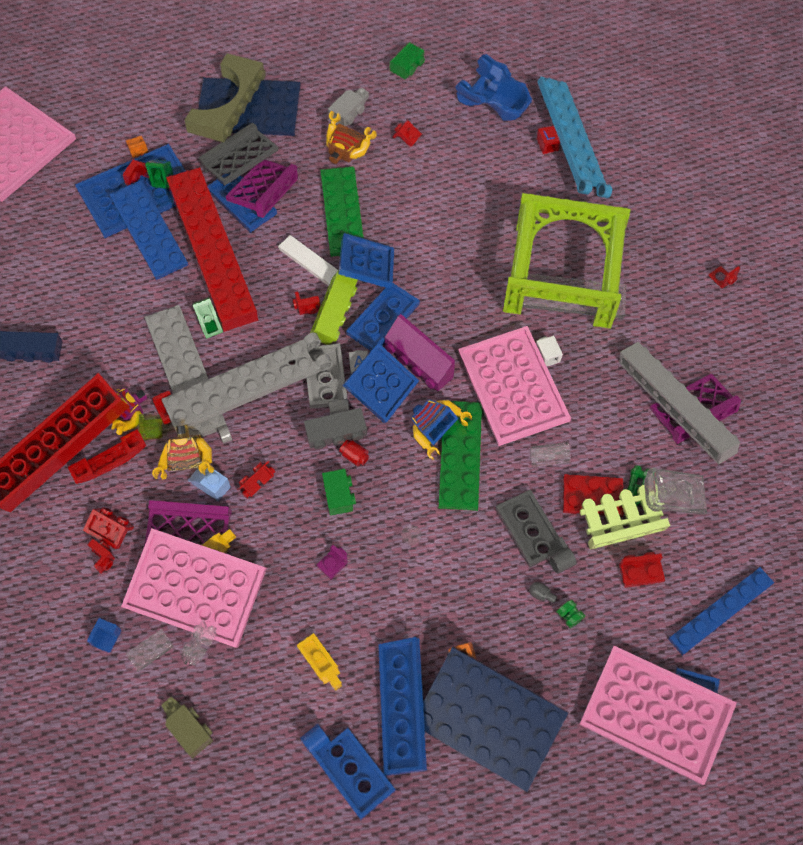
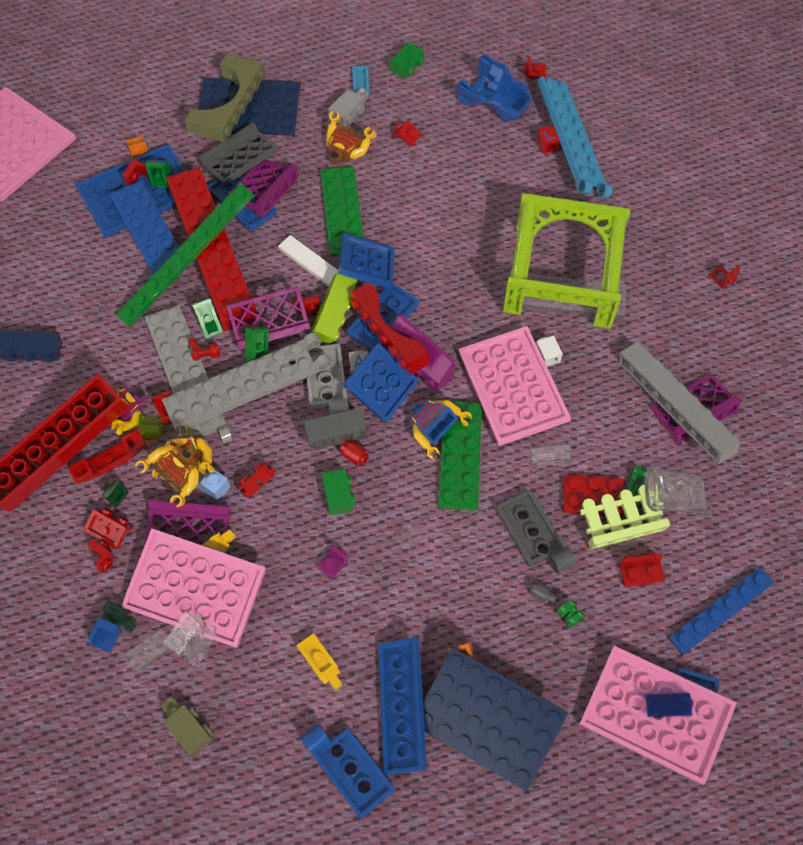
(114, 493): none -> dark green tile
(116, 614): none -> clear green plate
(177, 467): none -> torso
(183, 632): none -> clear hinge
(185, 255): none -> green plate
(213, 350): none -> red piece
(256, 343): none -> green slope
(278, 331): none -> magenta fence
(360, 78): none -> dark azure tile
(409, 352): none -> red arch
(534, 70): none -> red bracket
(668, 705): none -> clear blue plate

